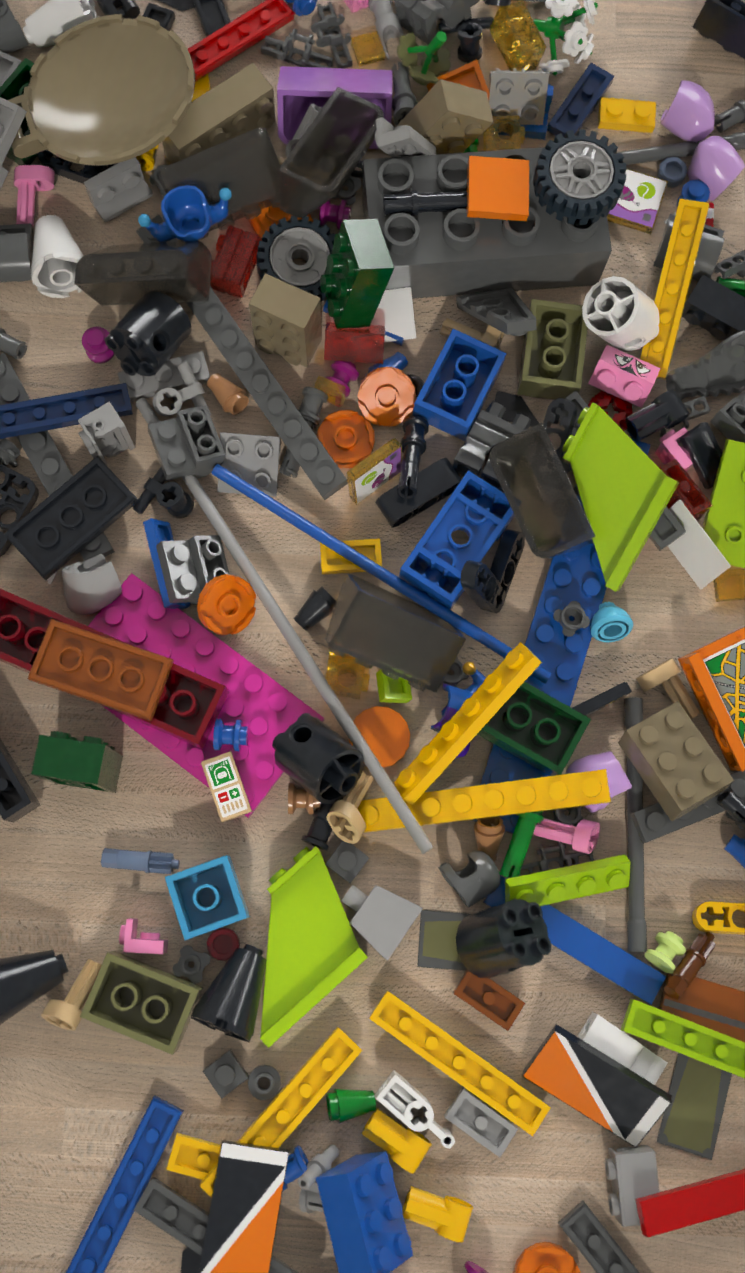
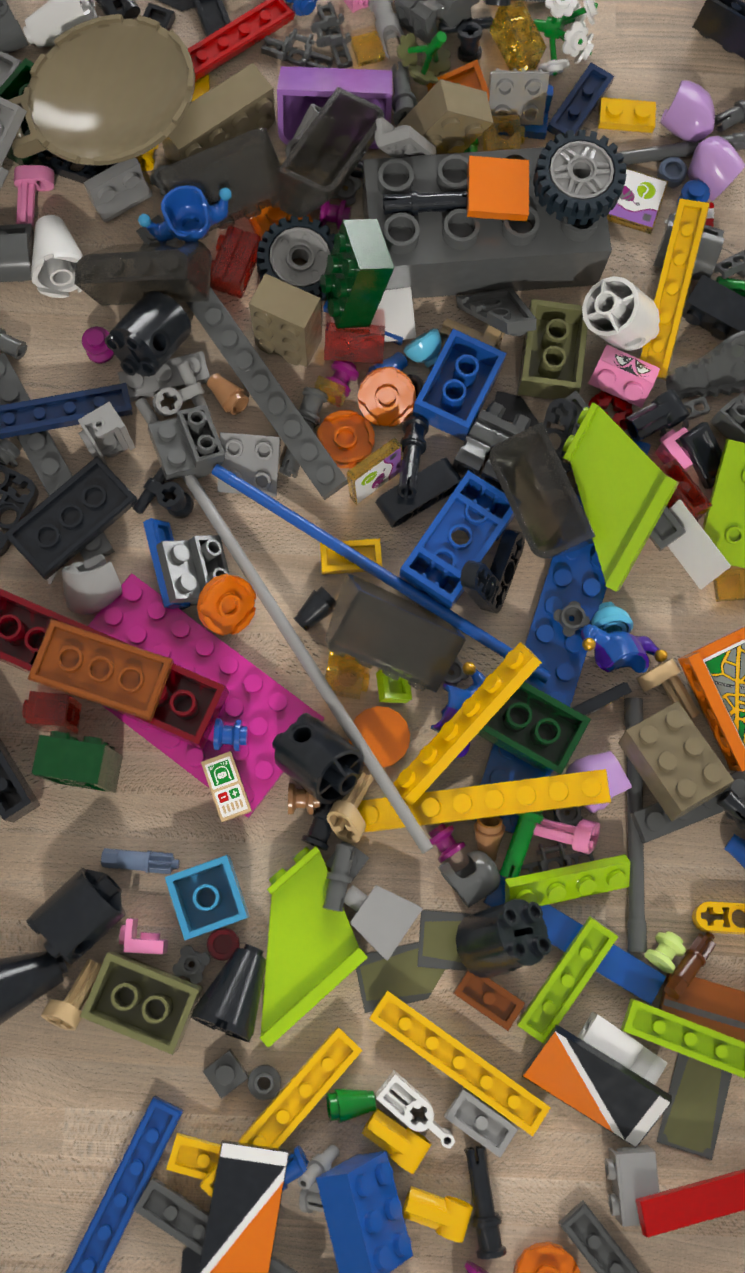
(52, 712): none -> clear red brick
(78, 914): none -> black cylinder
(339, 877): none -> dark grey pin
(397, 976): none -> olive sticker
(425, 348): none -> medium azure brick
(445, 842): none -> magenta wheel
(486, 1219): none -> black pin
(567, 979): none -> lime plate
(620, 649): none -> piece

